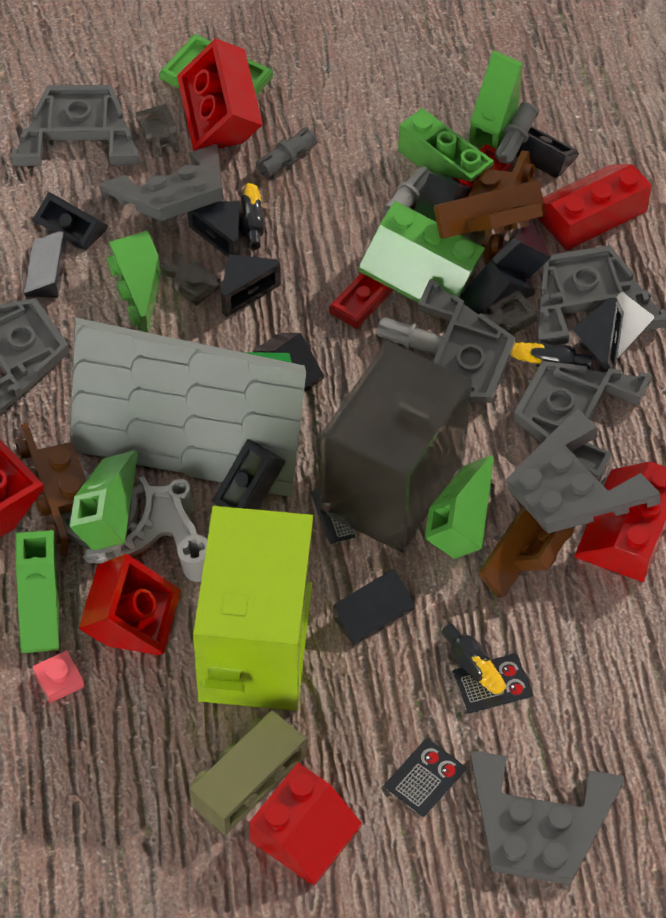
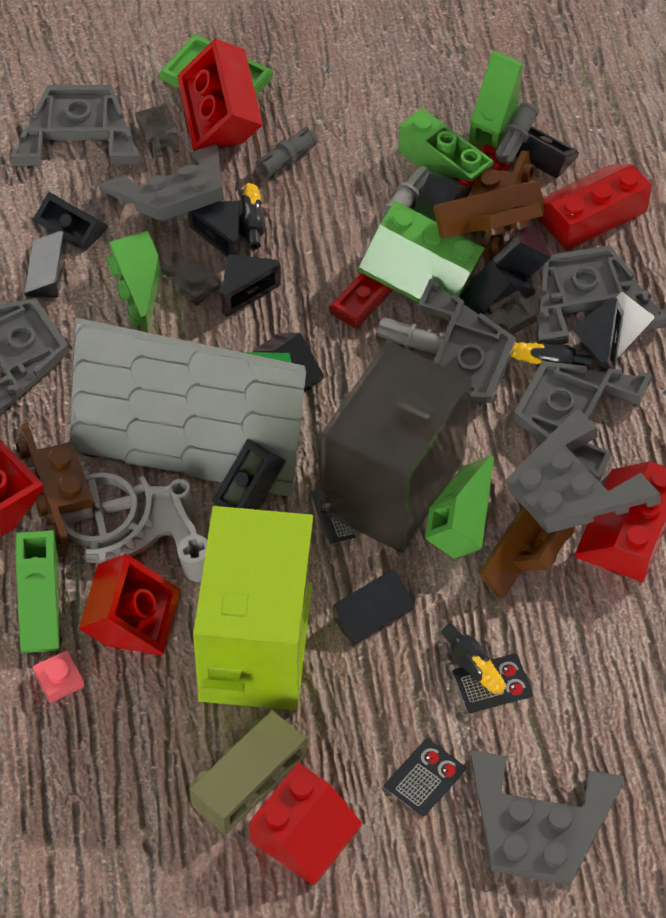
(104, 502): bright green slope -> none

